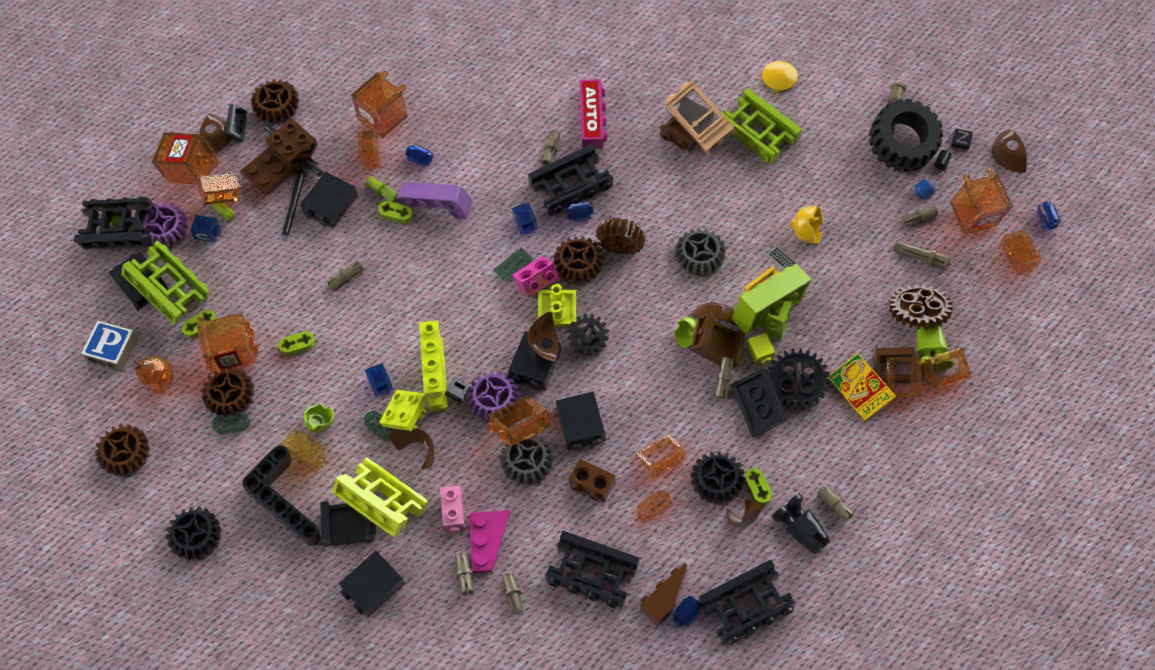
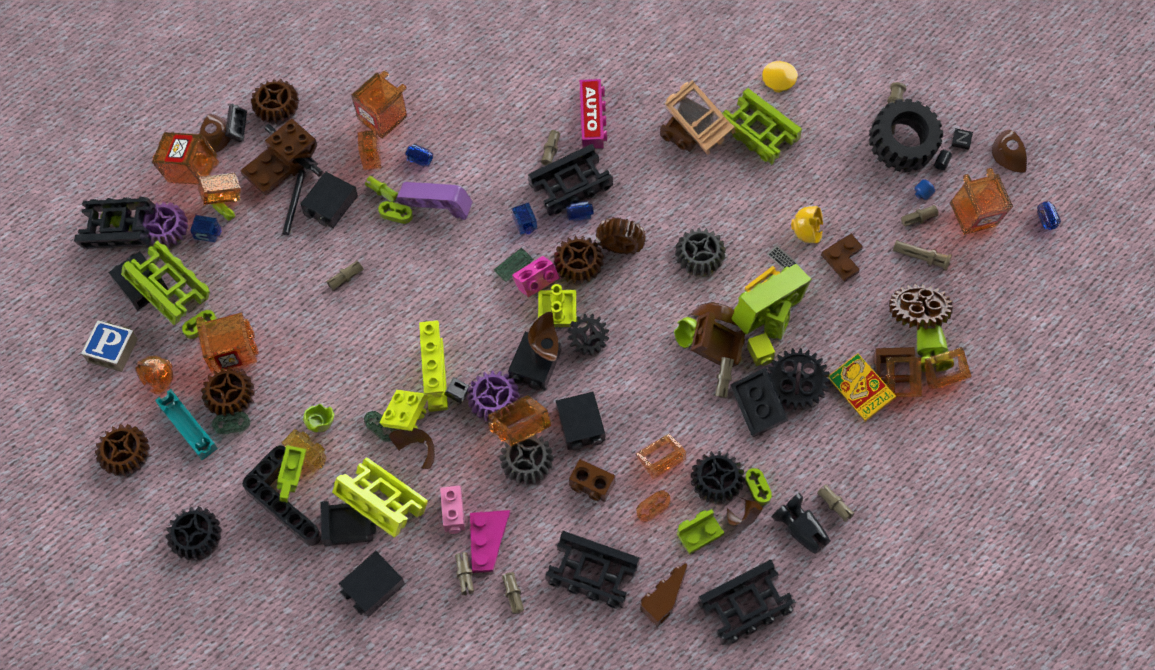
(186, 424): none -> teal piece
(290, 471): none -> lime hinge
(296, 343): lime beam -> none
(379, 380): clear blue brick -> none
(686, 611): clear blue brick -> none
(699, 531): none -> lime bracket
(839, 257): none -> reddish brown plate
(1020, 251): clear orange brick -> none

